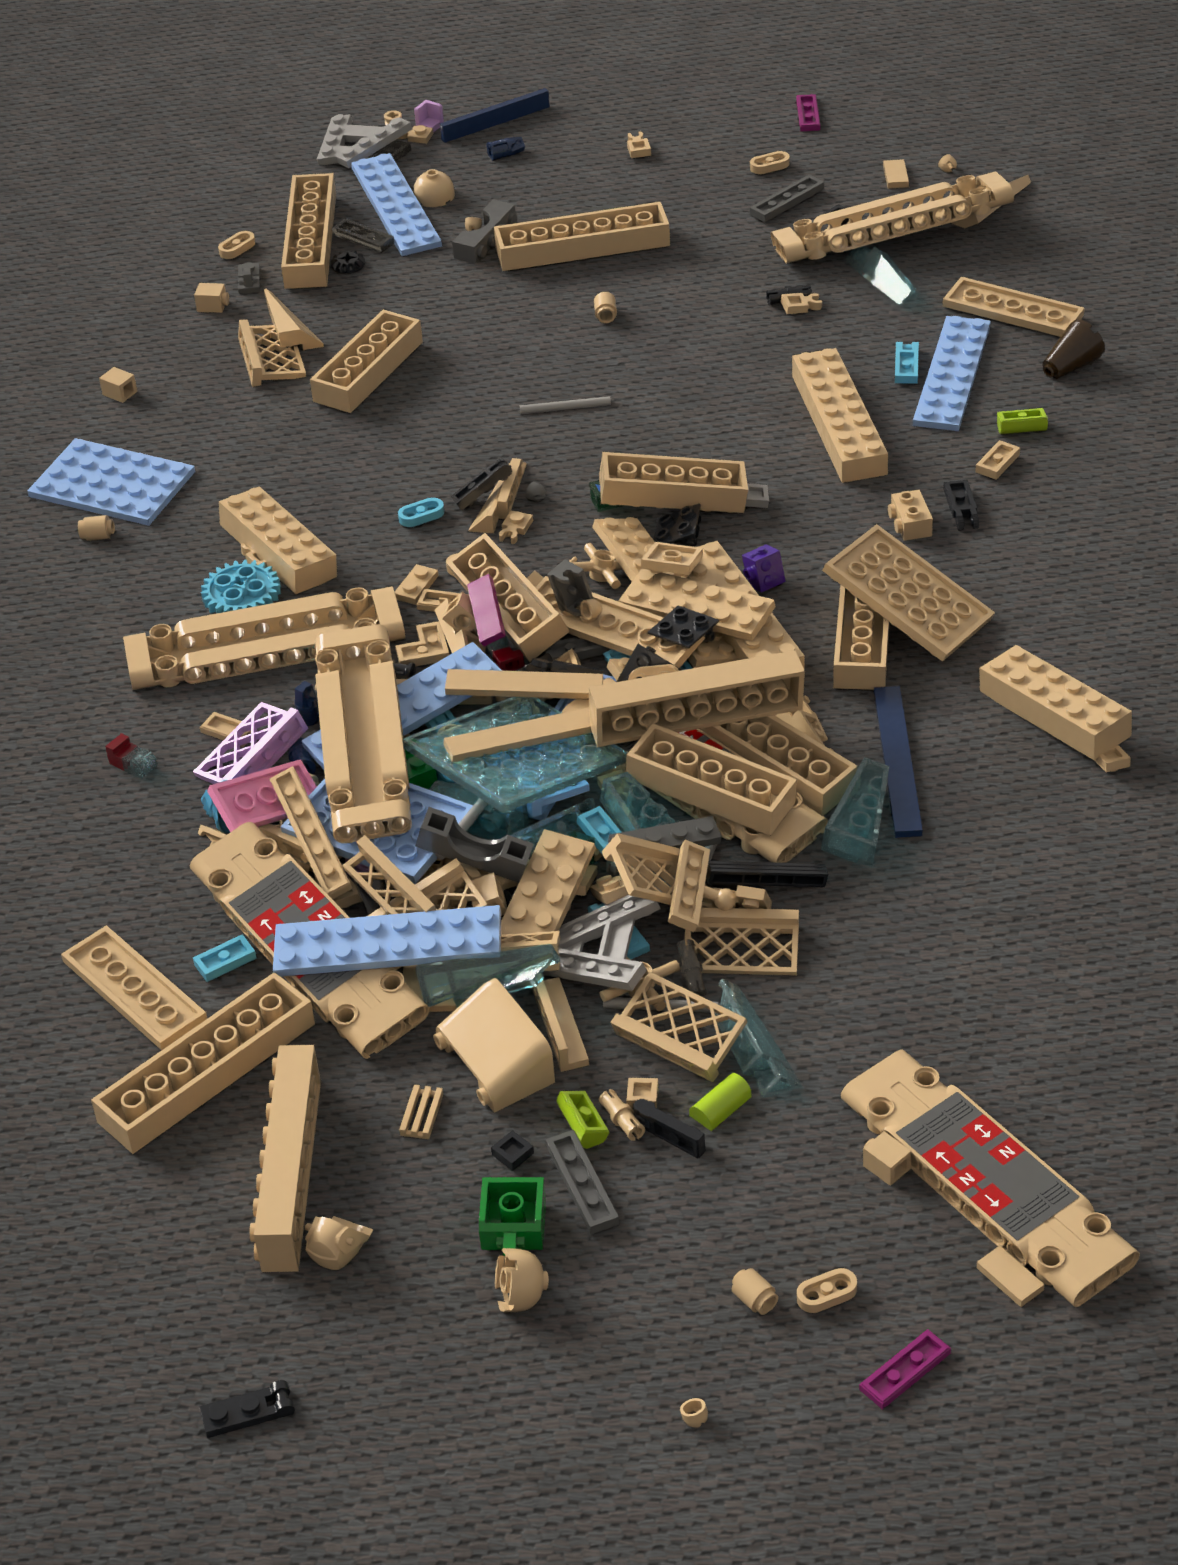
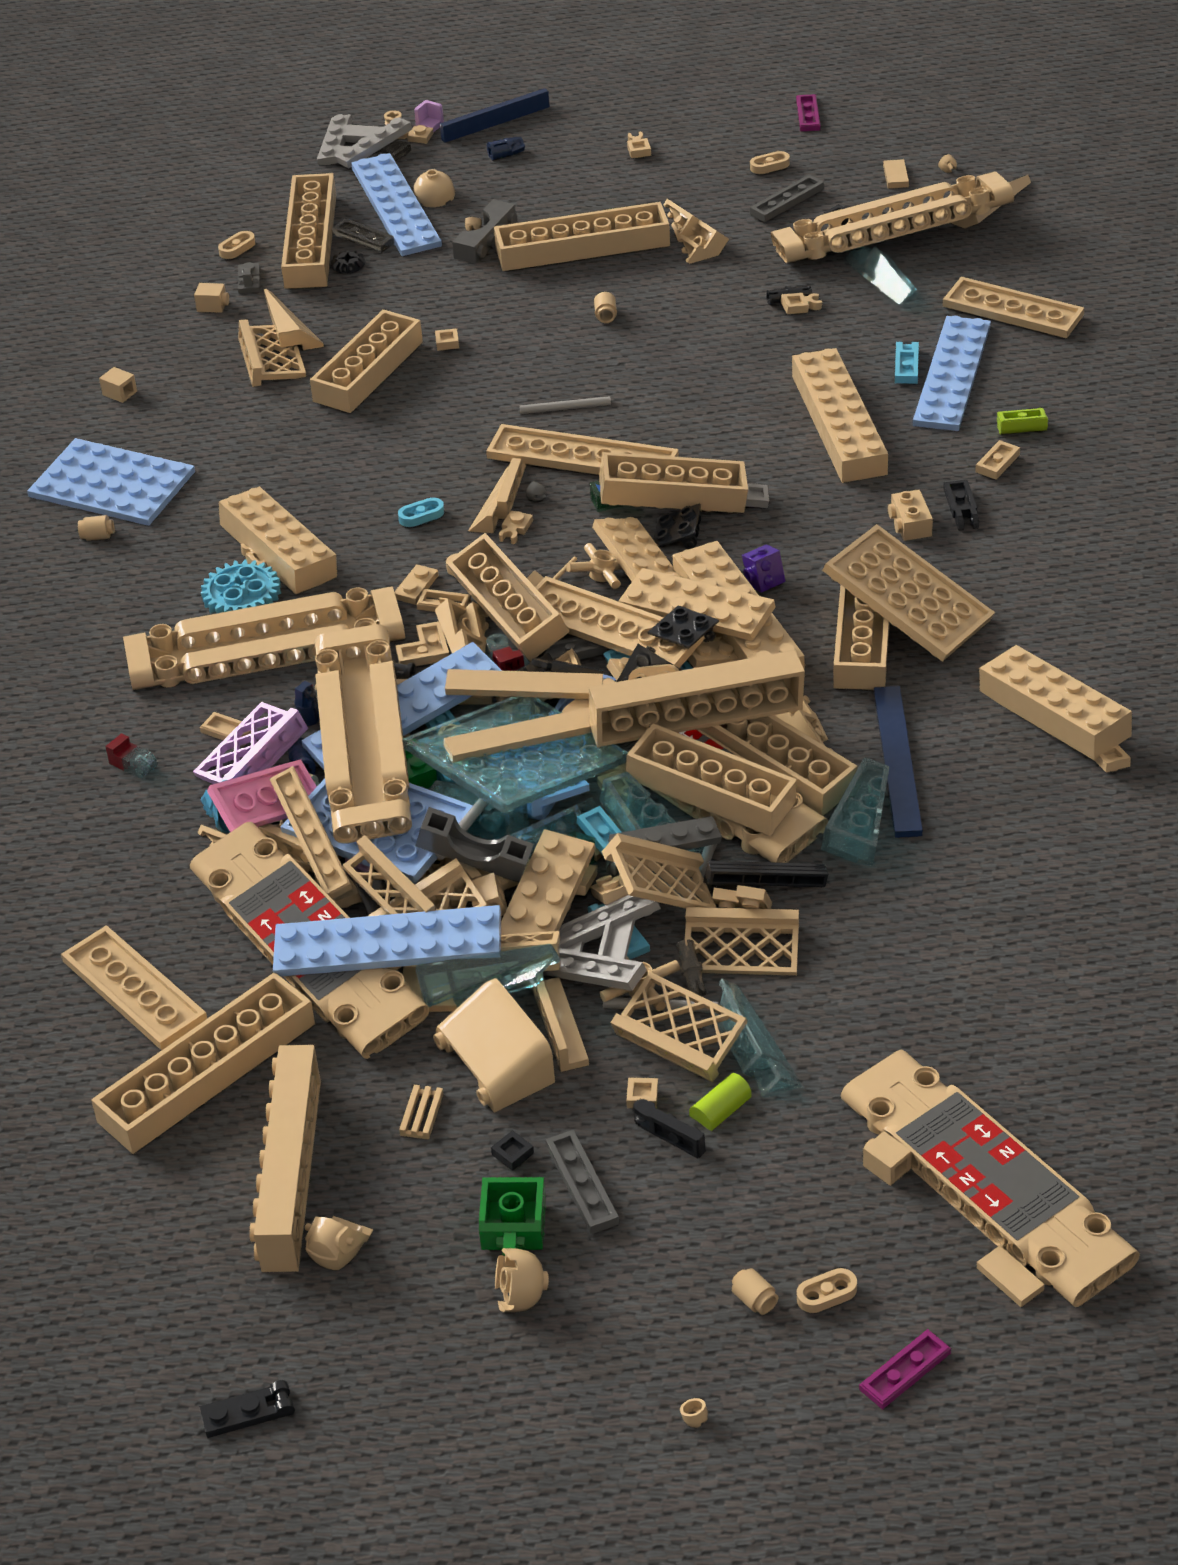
(224, 958): medium azure plate -> none
(447, 339): none -> tan plate
(453, 614): tan brick -> none
(482, 483): black hinge -> none
(486, 610): tile -> none
(562, 449): none -> tan plate
(569, 586): dark grey hinge -> none
(582, 1117): lime brick -> none
(590, 609): tan hinge -> none
(622, 1115): tan pin -> none
(671, 558): tan plate -> none
(691, 888): tan plate -> none
(698, 238): none -> tan wedge
(1073, 350): dark brown cone -> none

